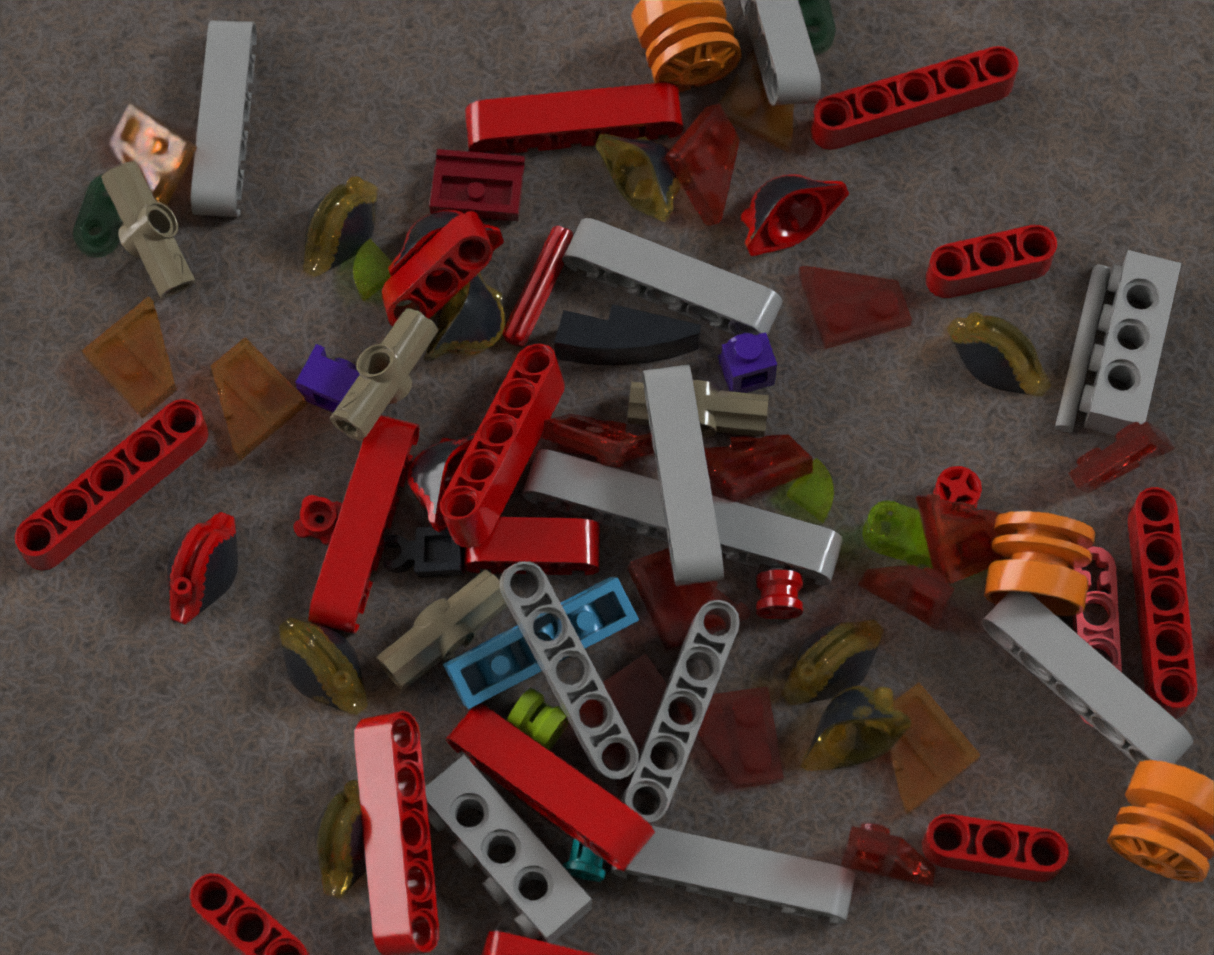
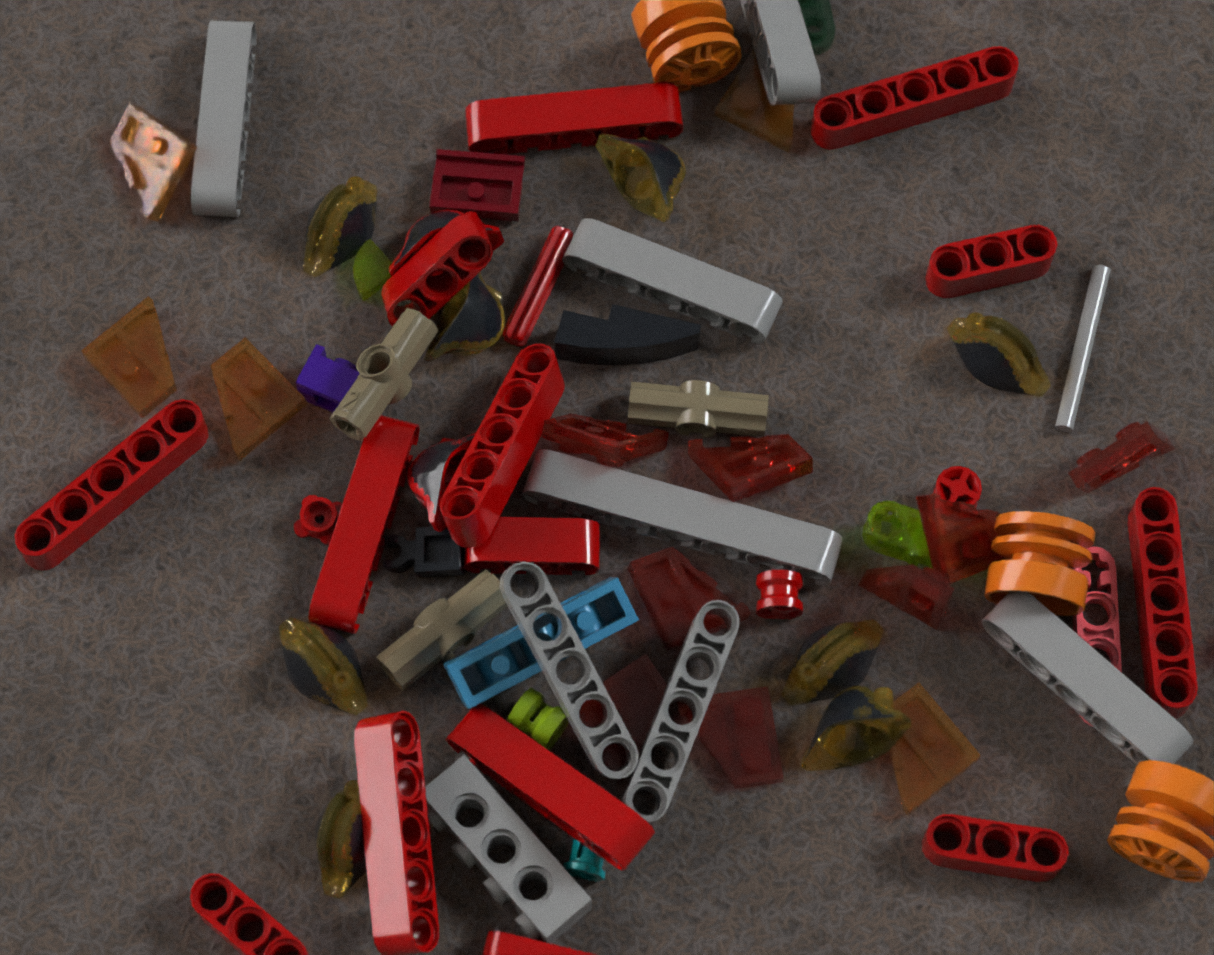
(101, 213): clear green plate -> none
(148, 229): dark tan piece -> none
(202, 567): red hat -> none
(683, 475): light grey beam -> none
(706, 161): clear red wing -> none
(745, 357): dark purple brick -> none
(745, 873): light grey beam -> none
(789, 211): red hat -> none
(814, 491): clear neon green tile -> none
(853, 304): clear red wing -> none
(880, 853): clear red wing -> none
(1153, 284): light grey brick -> none

